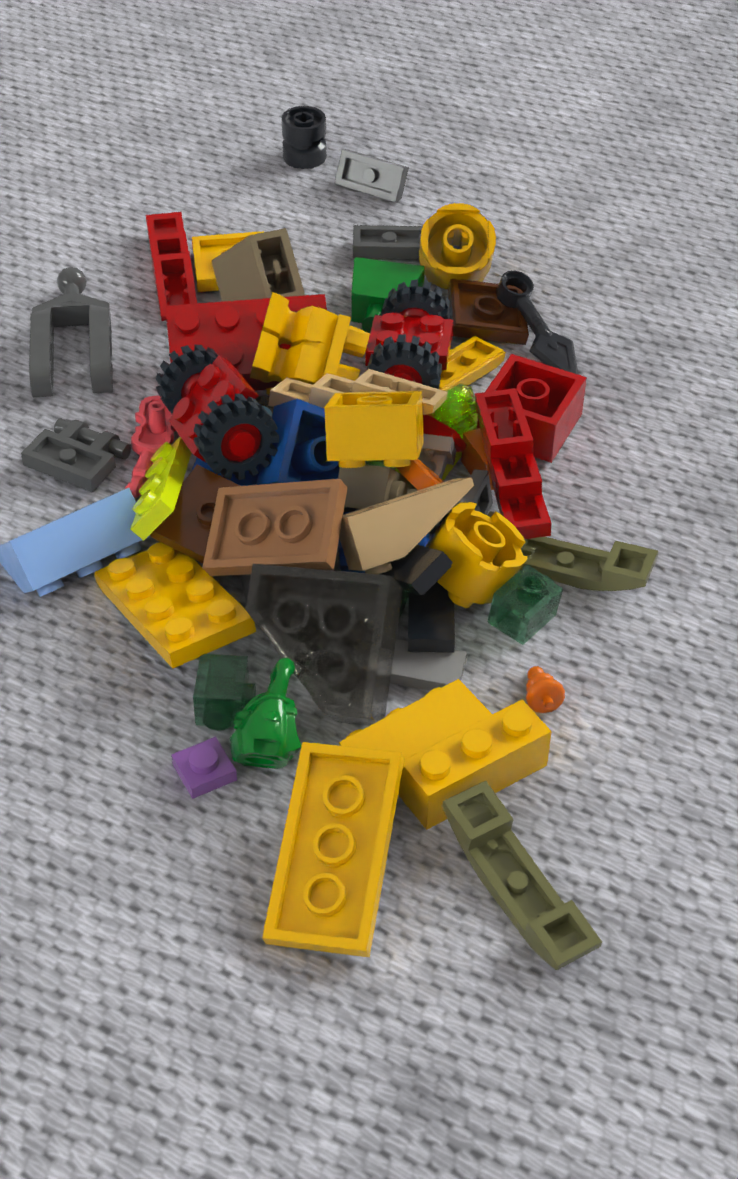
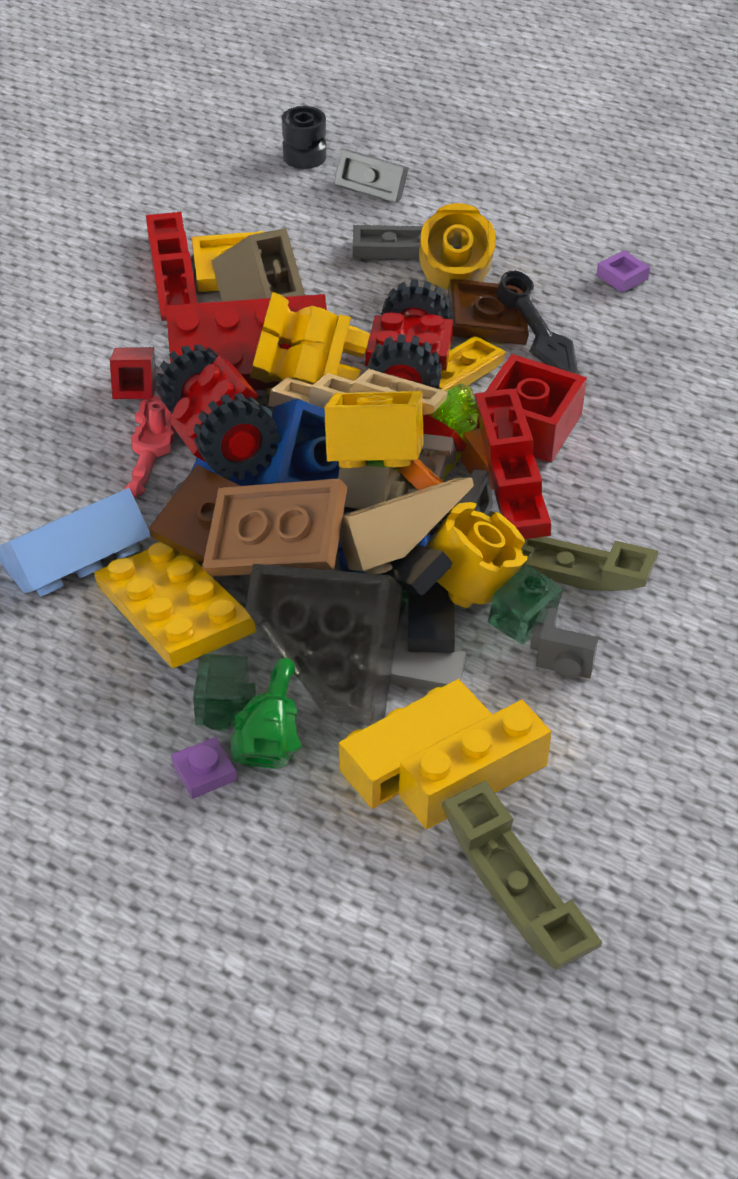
(70, 310): dark grey piece -> none
(75, 453): dark grey plate -> none
(133, 373): none -> red brick
(161, 488): neon yellow plate -> none
(334, 849): yellow plate -> none
(372, 284): green torso -> none
(543, 691): orange hair -> none
(563, 650): none -> dark grey bracket
(623, 271): none -> medium lavender plate

